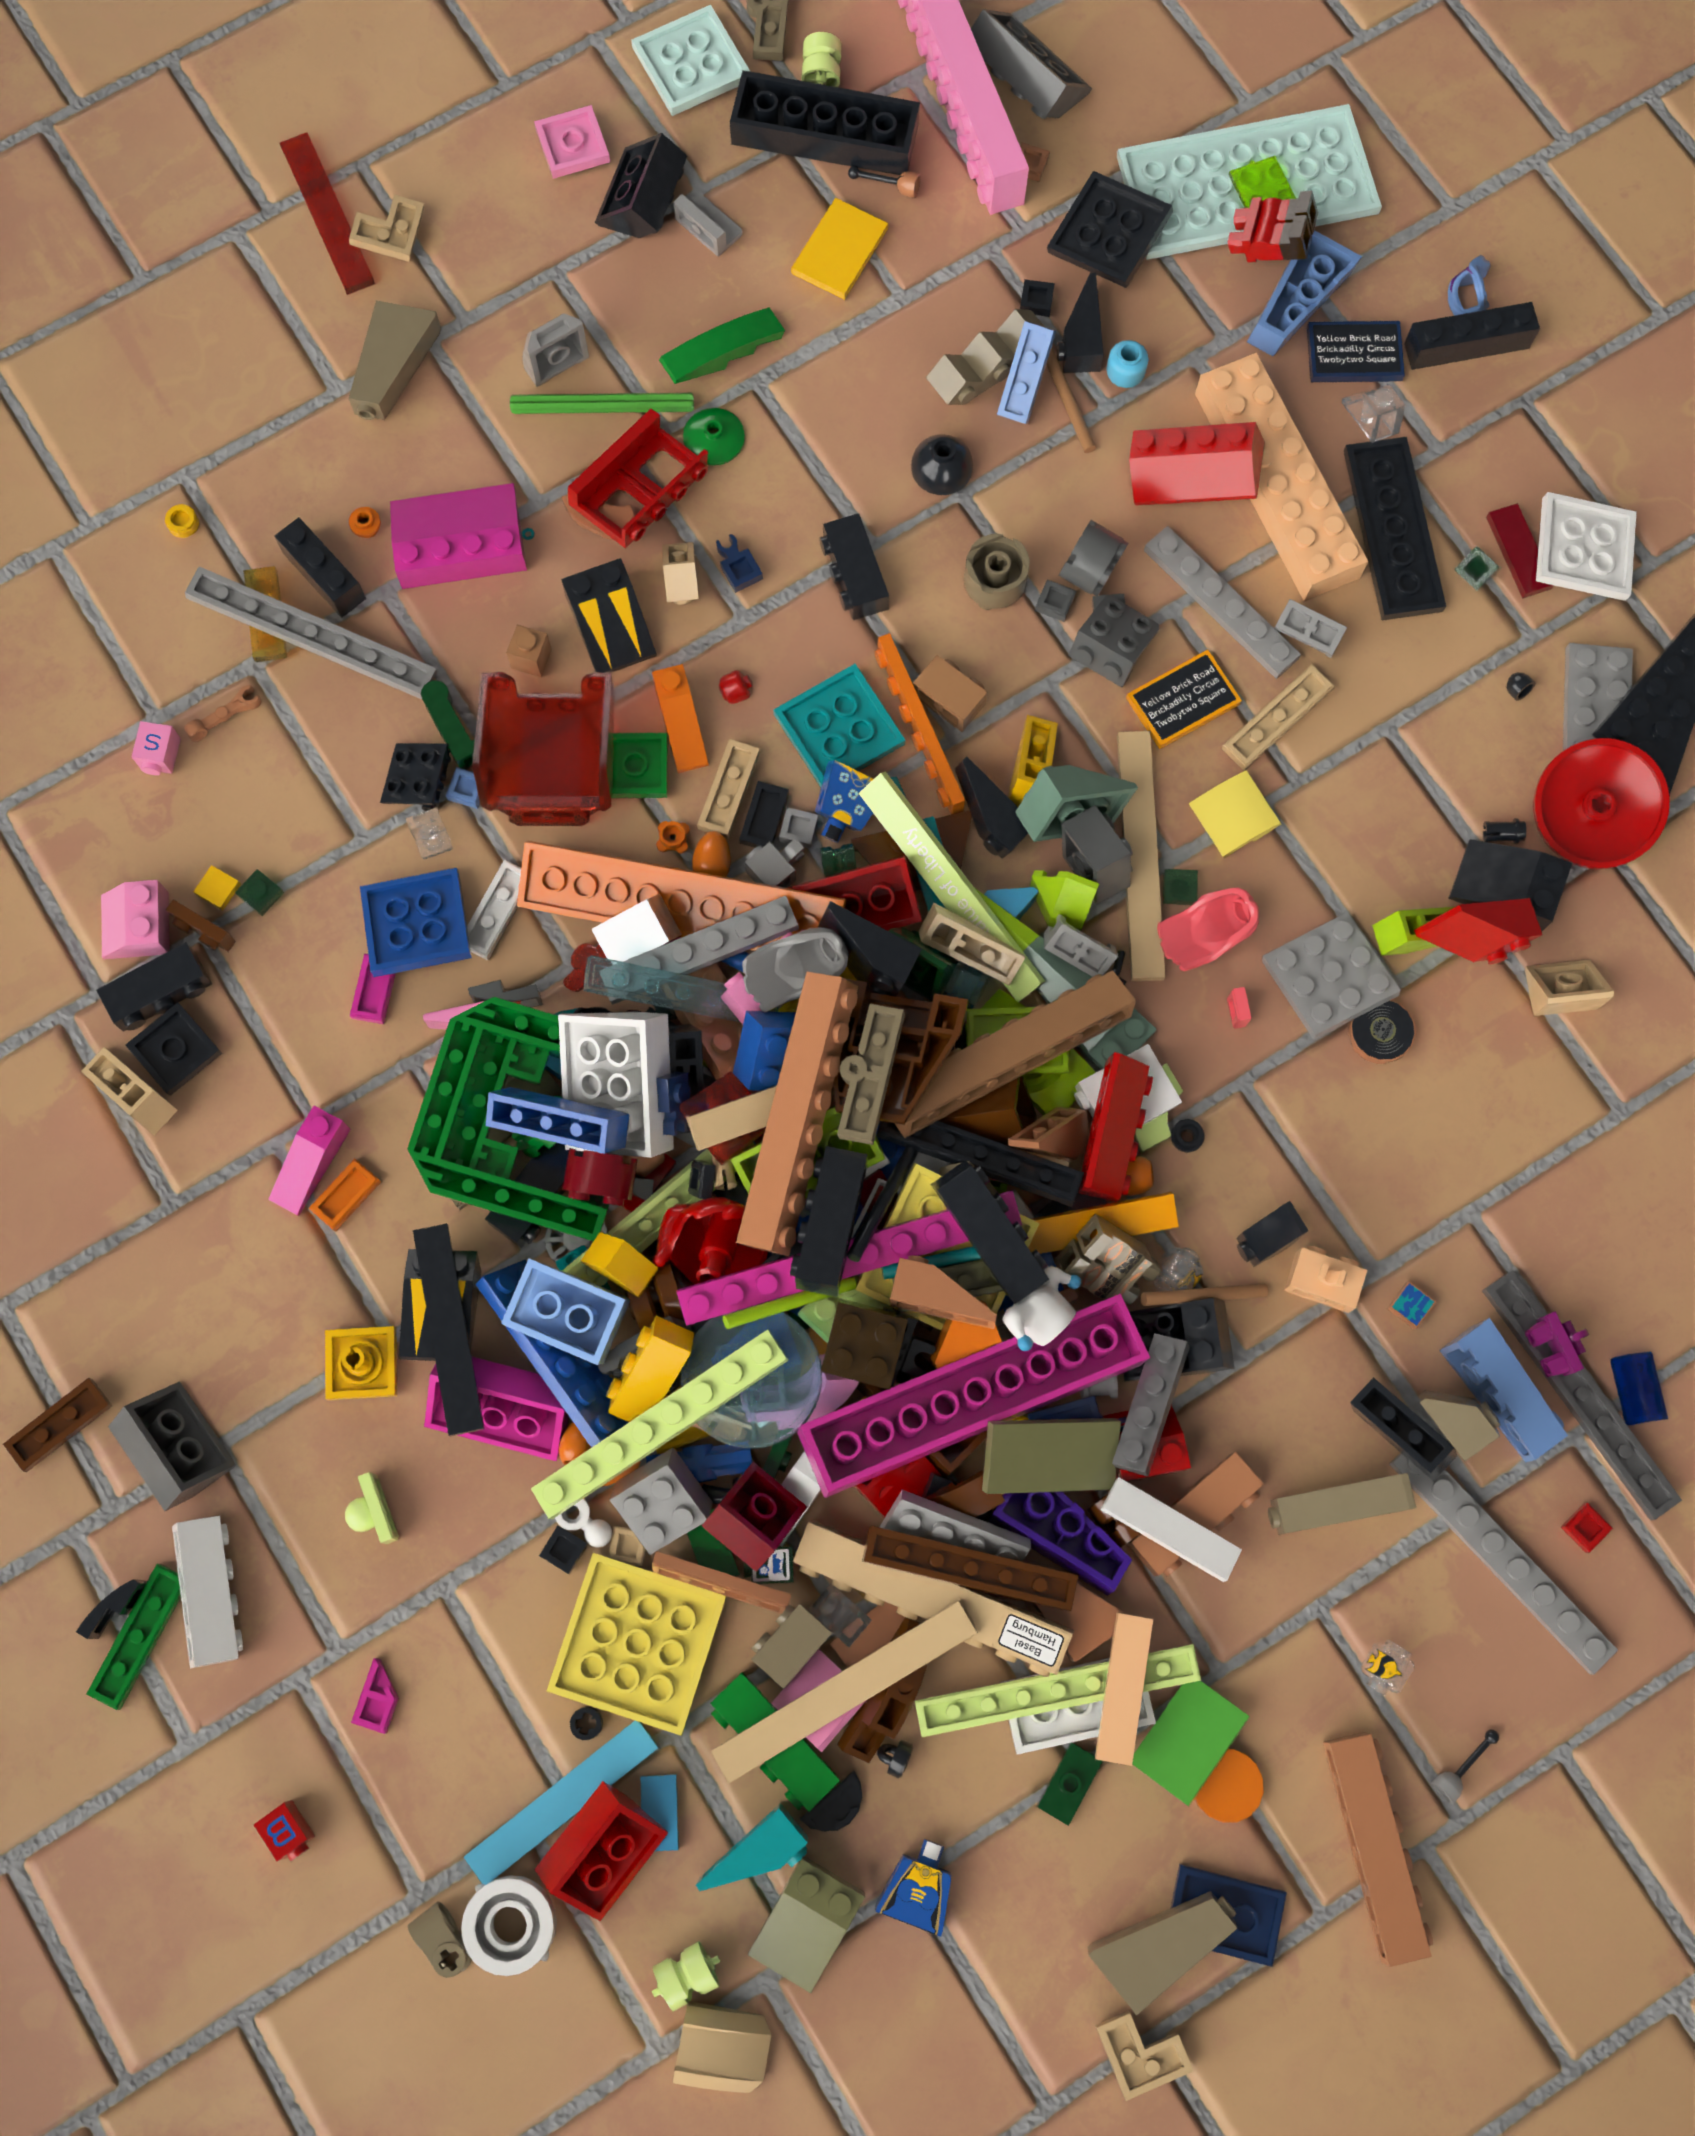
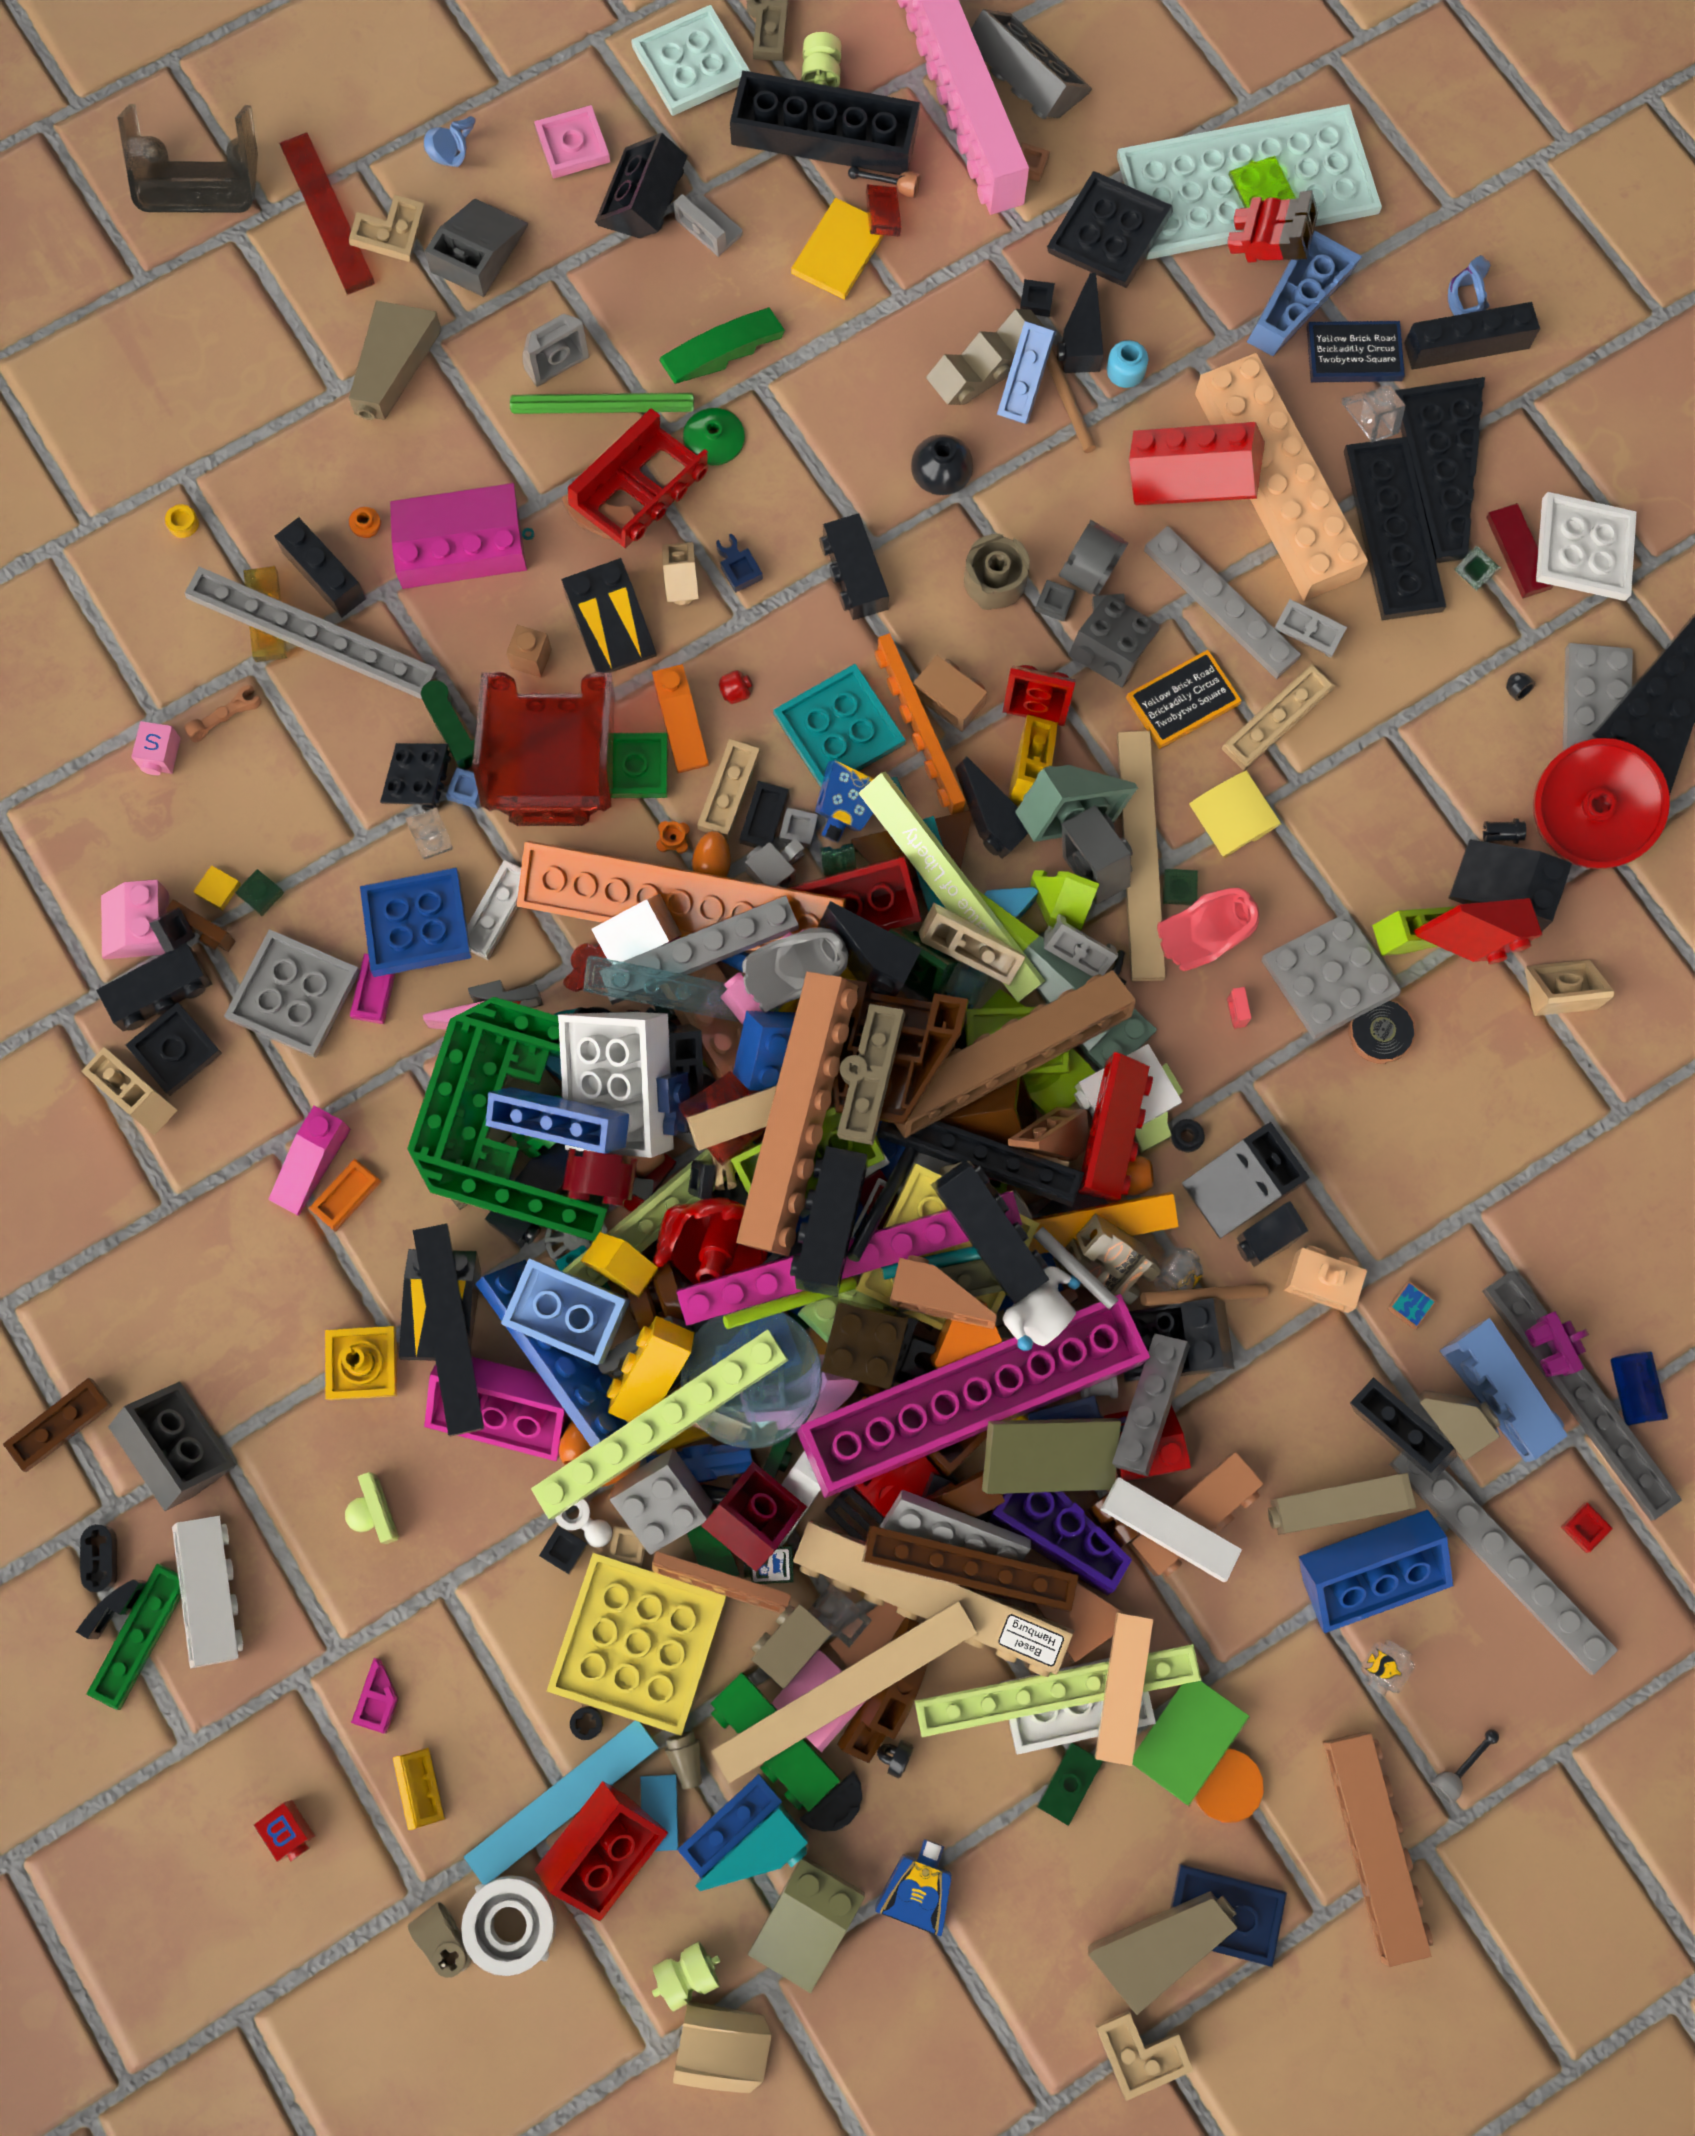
(89, 1558): none -> black beam
(172, 929): none -> black plate
(189, 185): none -> clear smoke windscreen
(292, 993): none -> light grey plate
(418, 1788): none -> yellow plate
(444, 143): none -> medium blue piece
(474, 246): none -> dark grey slope
(685, 1758): none -> dark tan cone
(729, 1825): none -> blue plate
(839, 1501): none -> black tile
(883, 210): none -> clear red tile
(1038, 694): none -> red slope
(1076, 1268): none -> light grey bar
(1245, 1180): none -> slope
(1377, 1570): none -> blue slope
(1443, 445): none -> black wing

